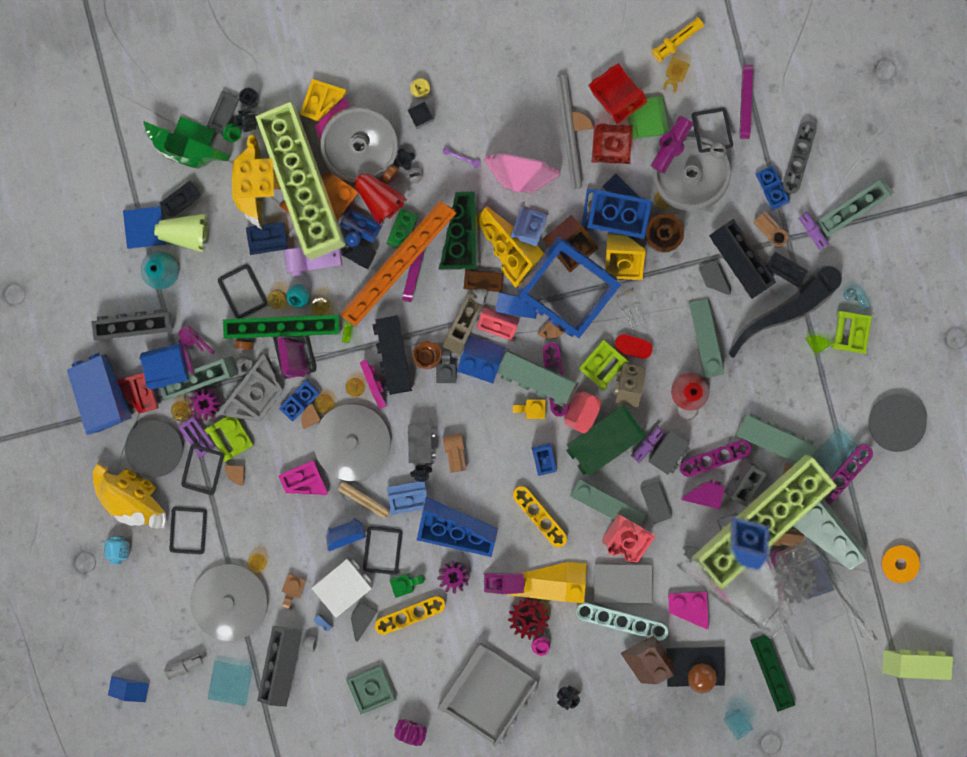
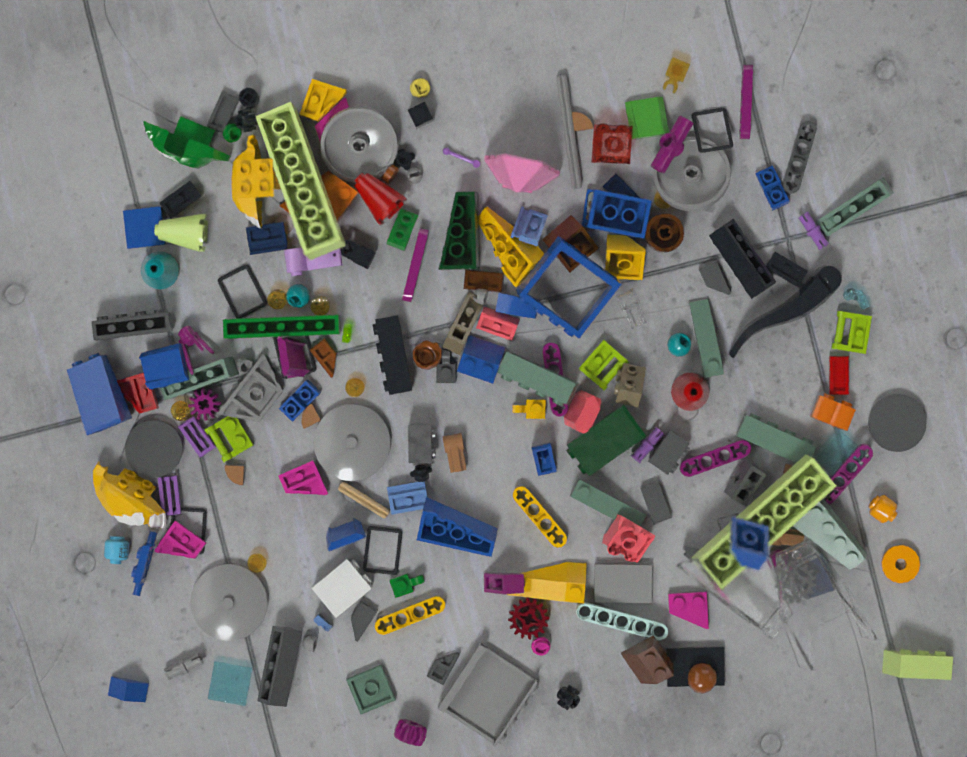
(144, 555): none -> blue plate
(169, 496): none -> medium lavender tile
(180, 542): none -> dark pink wing
(187, 467): black piece -> none
(244, 344): dark orange tile -> none
(293, 588): medium nougat plate -> none
(324, 403): clear yellow tile -> none
(325, 356): none -> dark orange tile
(360, 227): blue plate -> none
(375, 387): dark pink wing -> none
(398, 263): orange plate -> none
(442, 667): none -> dark grey tile
(446, 578): magenta gear -> none
(550, 331): medium nougat tile -> none
(617, 93): red panel -> none
(633, 346): red tile -> none
(670, 45): yellow pin -> none
(679, 344): none -> teal piece
(706, 494): magenta slope -> none
(717, 146): light grey hinge -> none
(737, 723): clear light blue brick -> none
(770, 228): medium nougat piece -> none
(772, 672): dark green tile -> none
(817, 343): clear neon green tile -> none
(832, 412): none -> orange brick
(838, 375): none -> red tile
(883, 509): none -> light orange head

